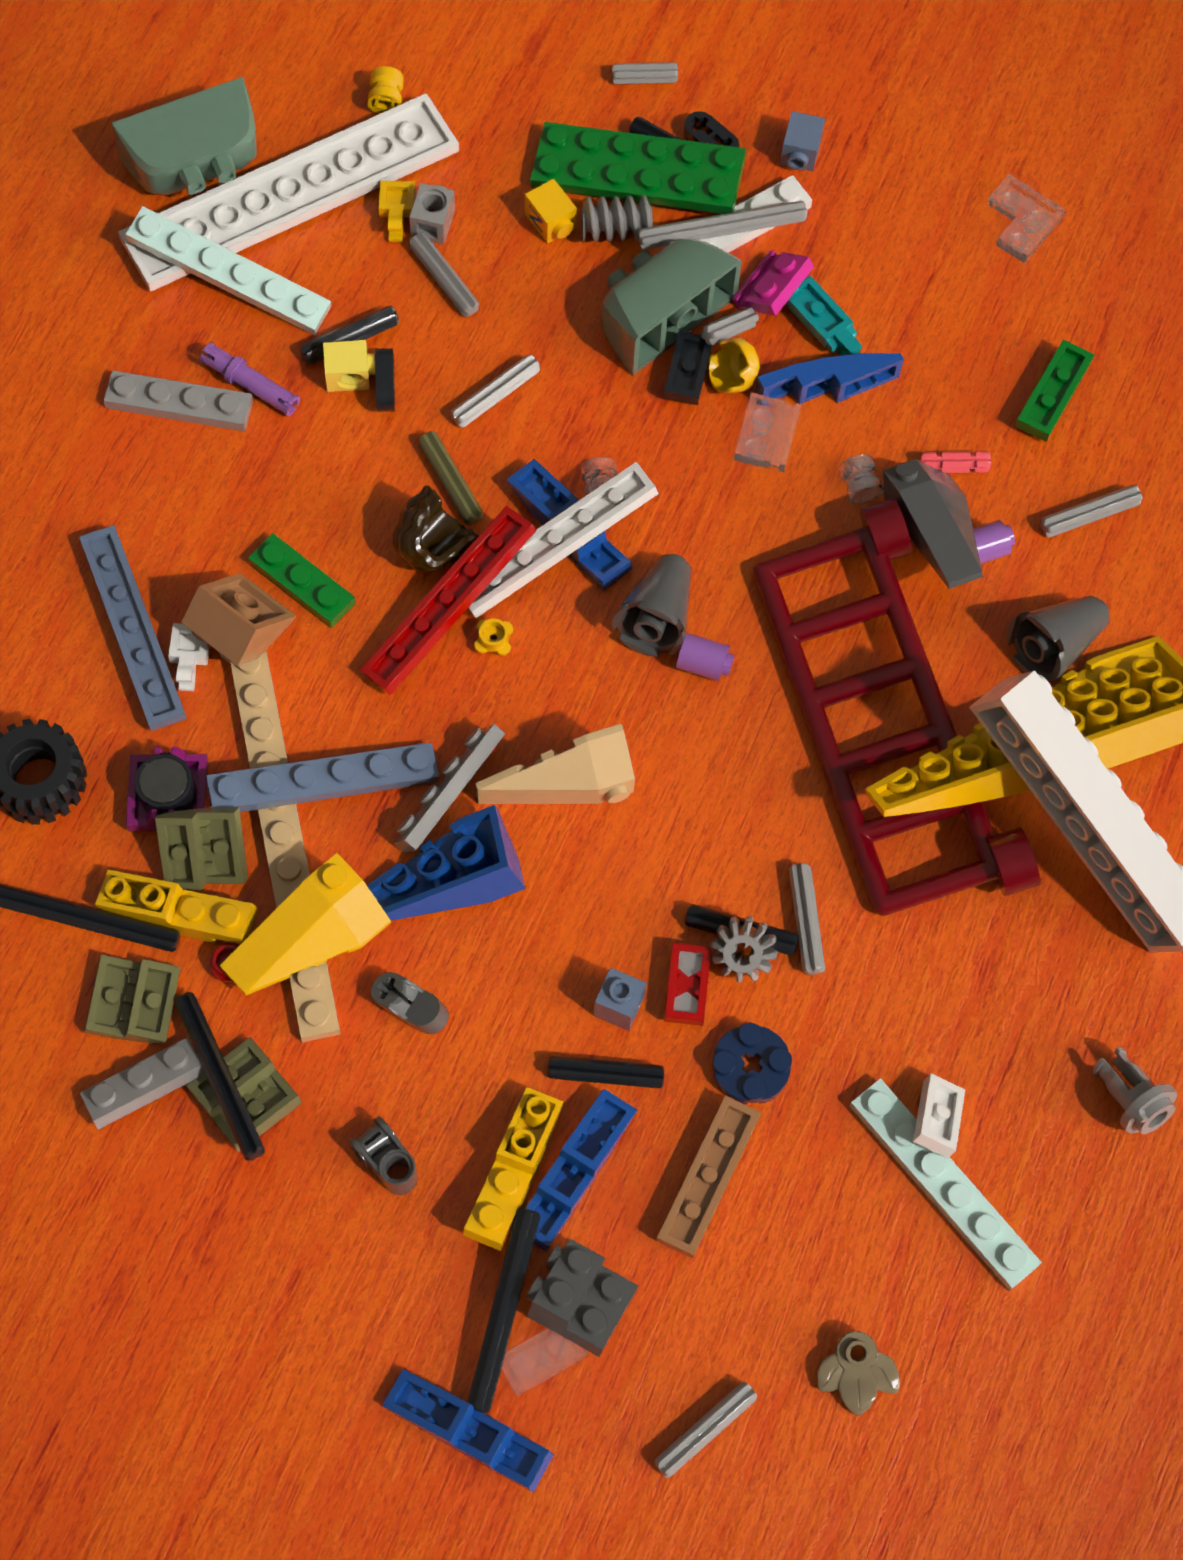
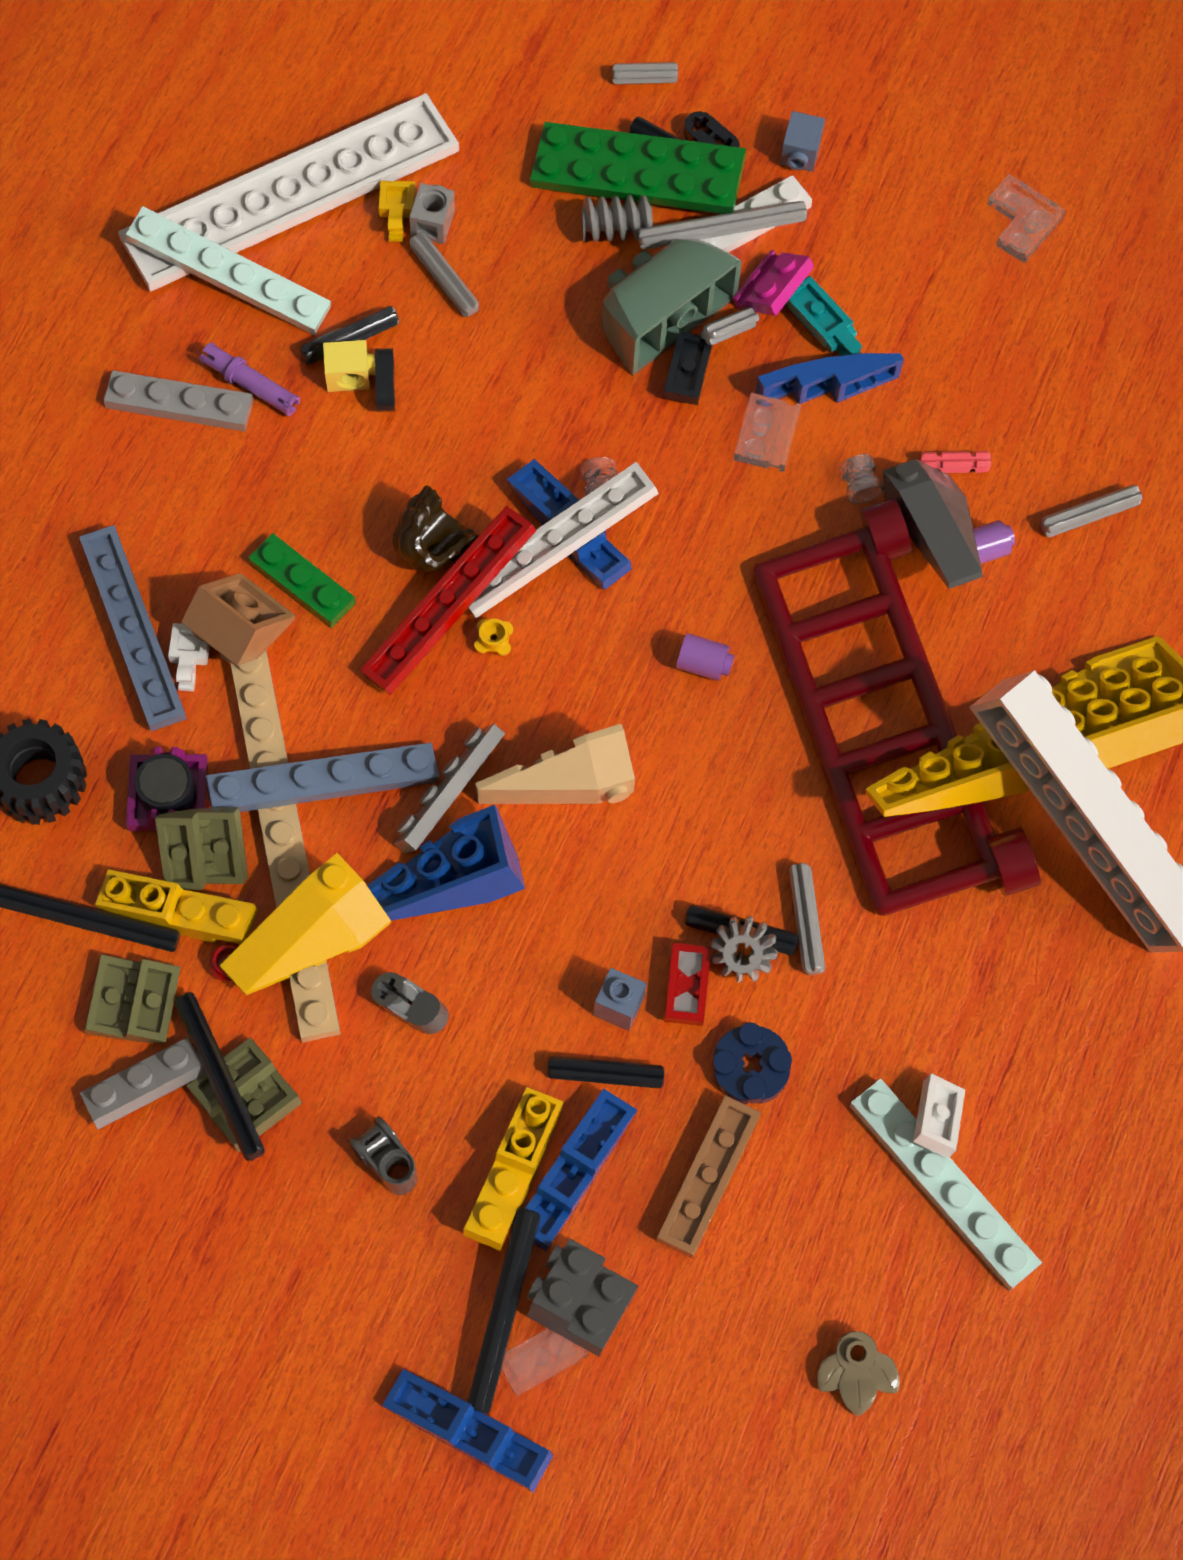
(189, 140): sand green hips -> none
(385, 89): yellow wheel -> none
(450, 477): olive axle -> none
(495, 390): axle -> none
(550, 211): yellow brick -> none
(657, 608): dark grey cone -> none
(705, 1429): light grey axle -> none
(734, 366): yellow hair -> none
(1054, 390): green plate -> none
(1056, 634): dark grey cone -> none
(1146, 1104): light grey piece -> none

